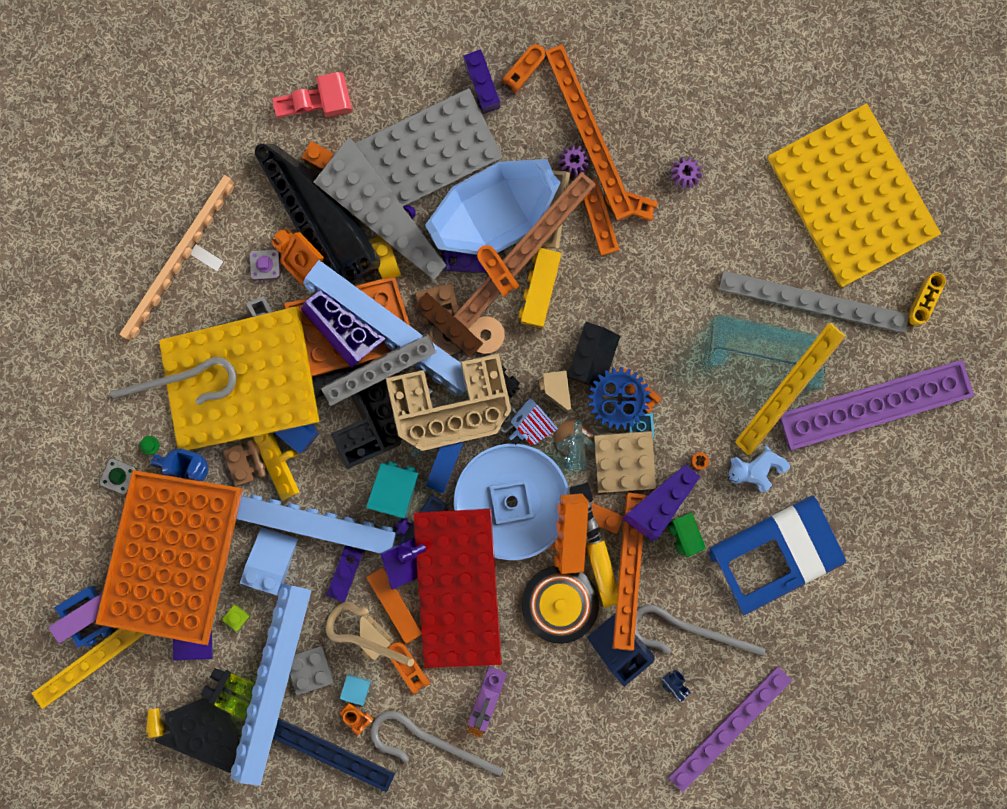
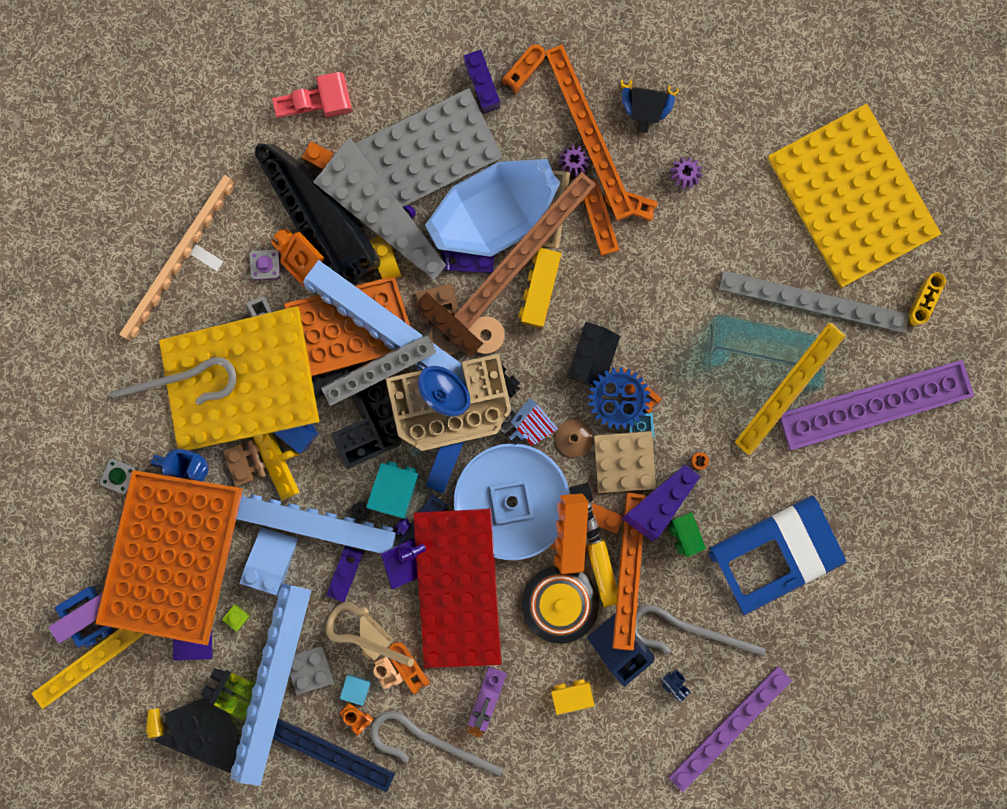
(149, 445): green plate -> none
(341, 328): dark purple wedge -> none
(355, 511): none -> black plate
(386, 672): none -> light nougat plate
(394, 606): orange tile -> none
(443, 391): none -> blue dish
(496, 269): orange plate -> none
(556, 389): tan slope -> none
(572, 697): none -> yellow brick
(576, 448): clear light blue piece -> none
(647, 104): none -> black torso
(756, 470): light blue animal -> none

